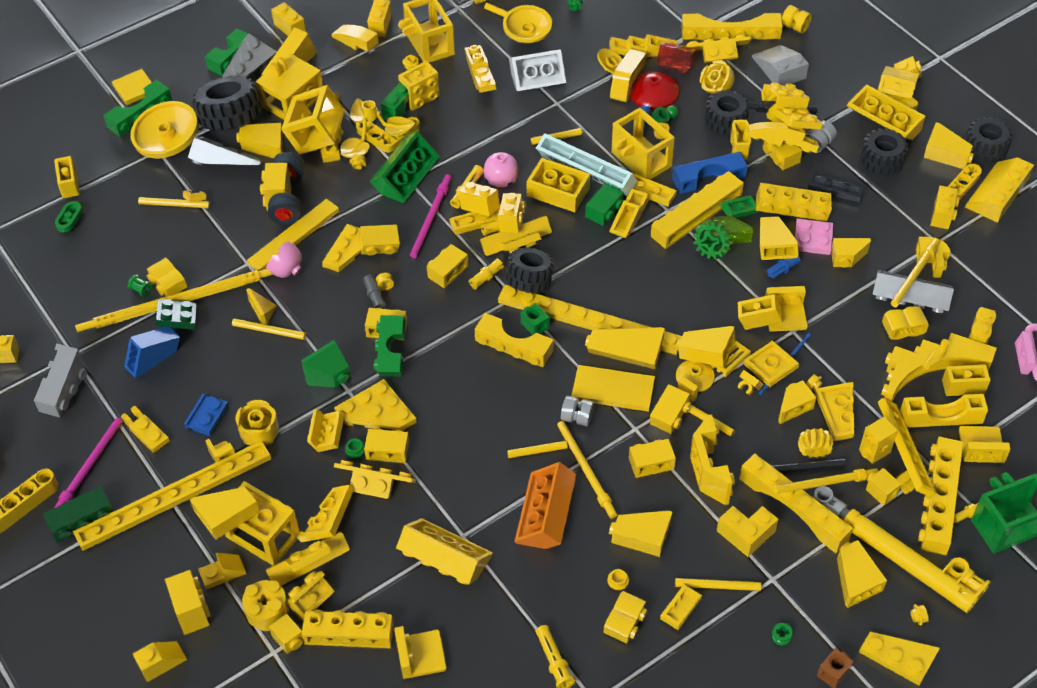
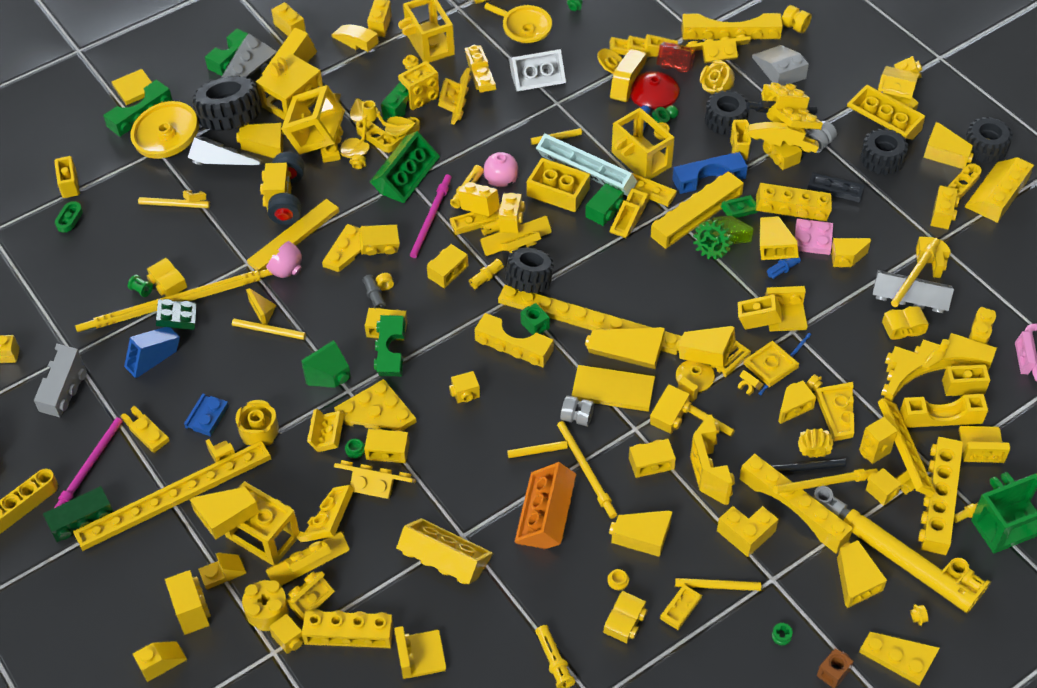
(453, 95): none -> yellow bracket
(464, 387): none -> yellow brick

